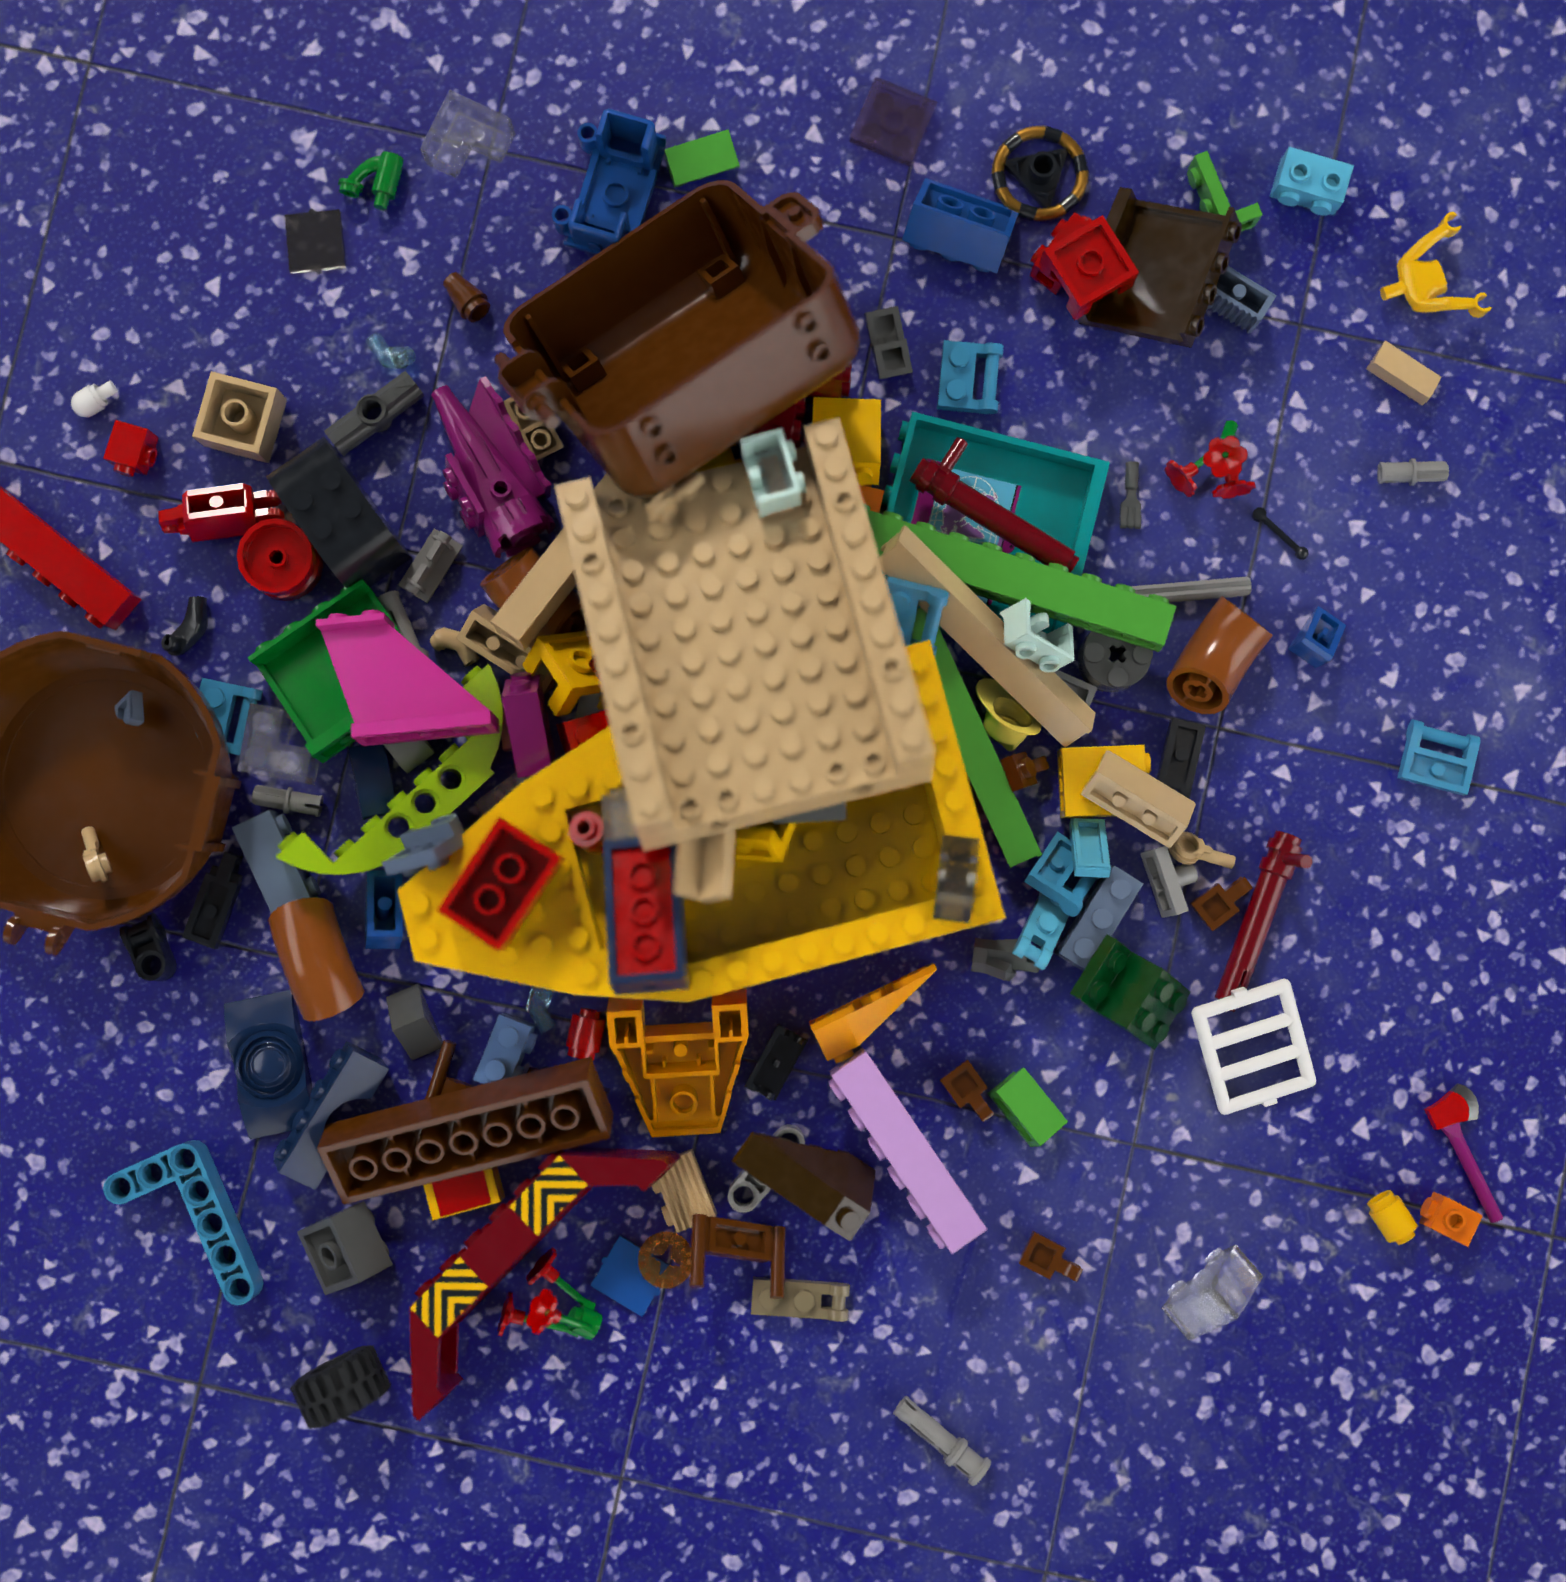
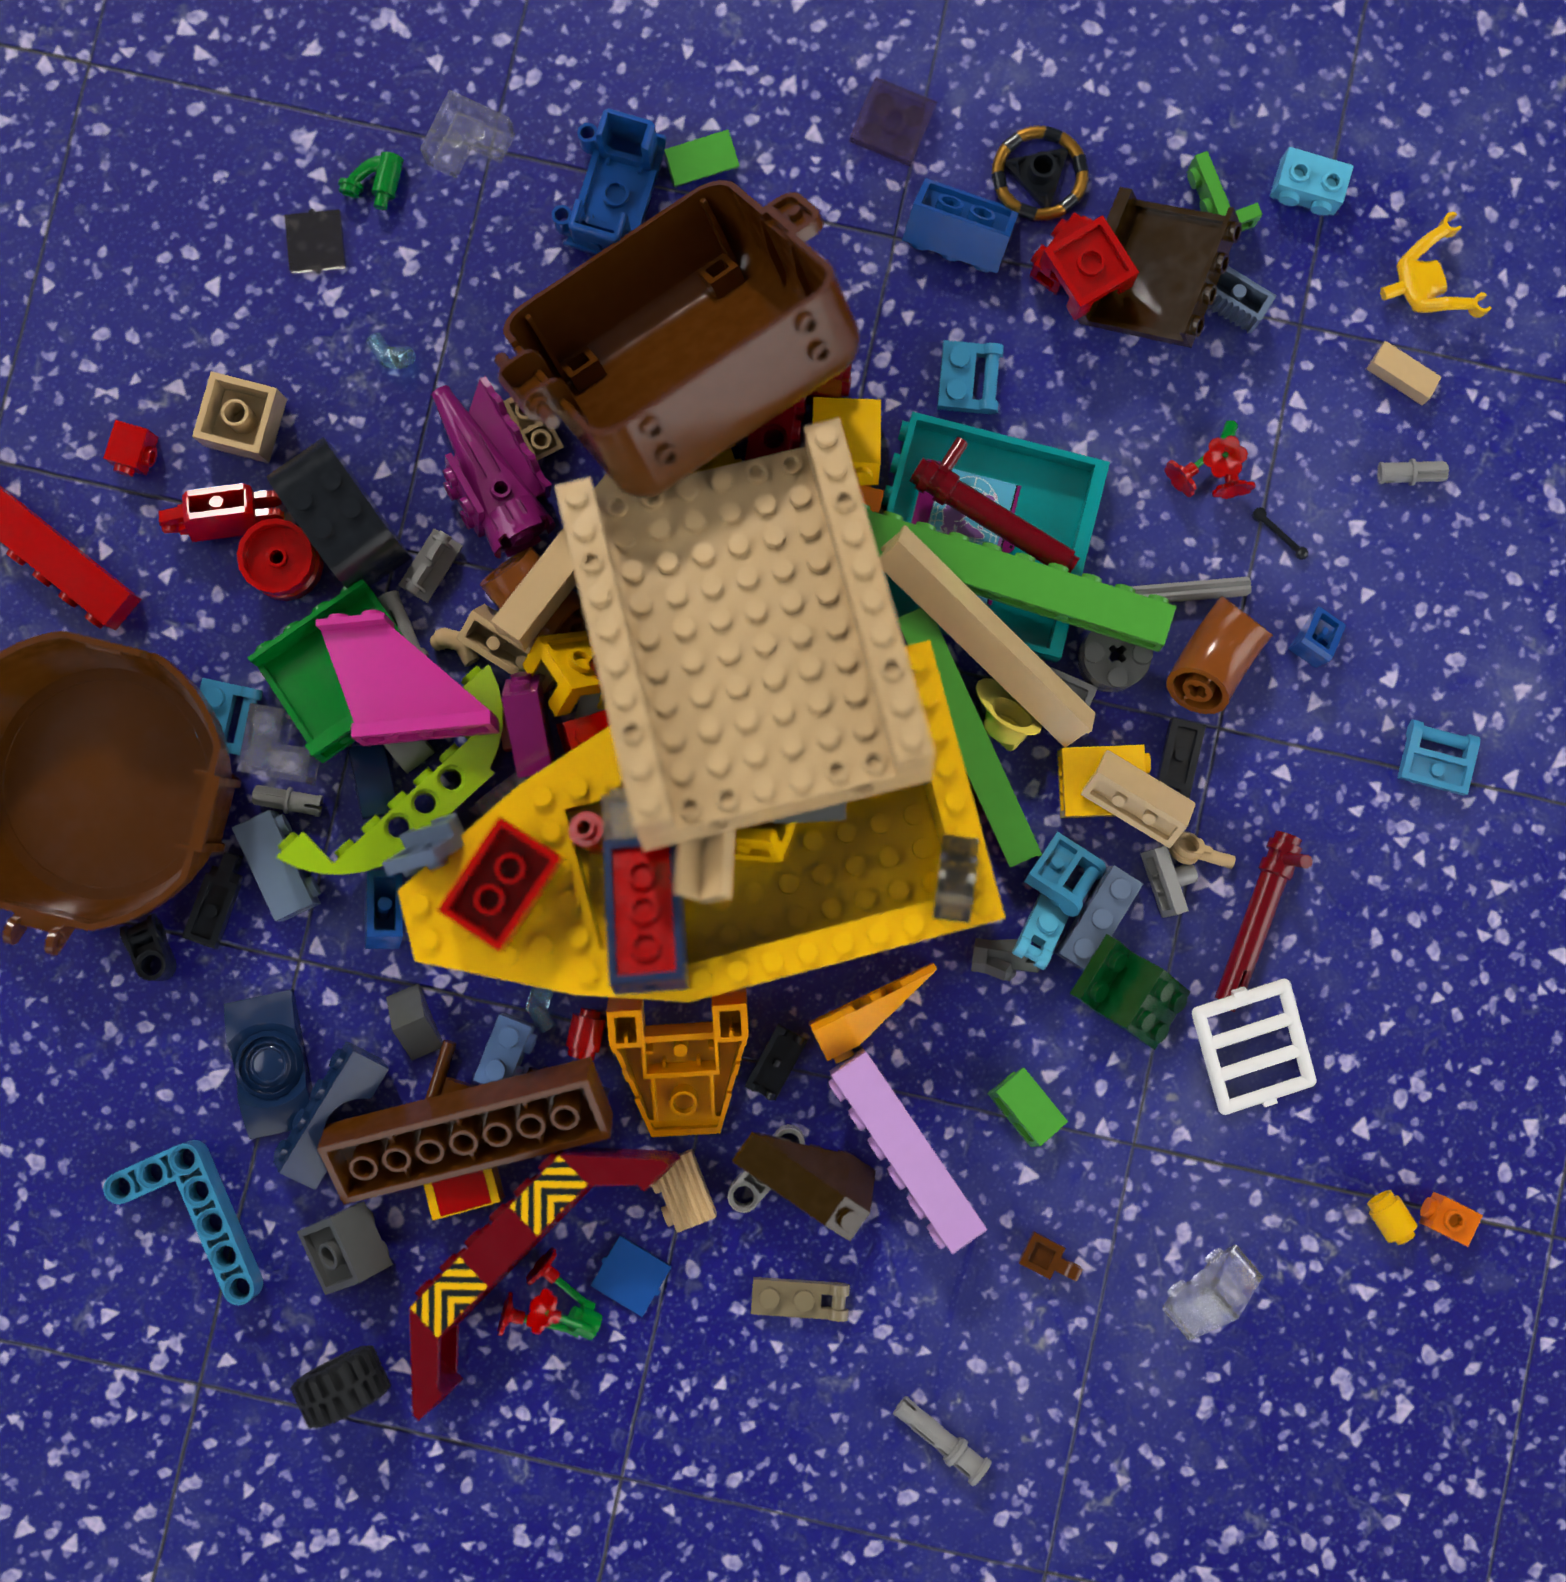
(92, 399): white cylinder -> none
(96, 864): tan plate -> none
(131, 708): sand blue tile -> none
(190, 630): black arm -> none
(315, 958): dark orange brick -> none
(356, 428): dark grey piece -> none
(467, 298): reddish brown cone -> none
(657, 1245): clear orange gear -> none
(663, 507): tan plate -> none
(737, 1241): reddish brown plate -> none
(771, 471): light aqua window -> none
(888, 342): dark grey slope -> none
(905, 600): dark azure plate -> none
(965, 1087): reddish brown plate -> none
(1022, 770): reddish brown plate -> none
(1029, 641): light aqua window -> none
(1089, 847): medium azure tile -> none
(1131, 507): dark grey piece -> none
(1218, 905): reddish brown plate -> none
(1445, 1115): piece -> none

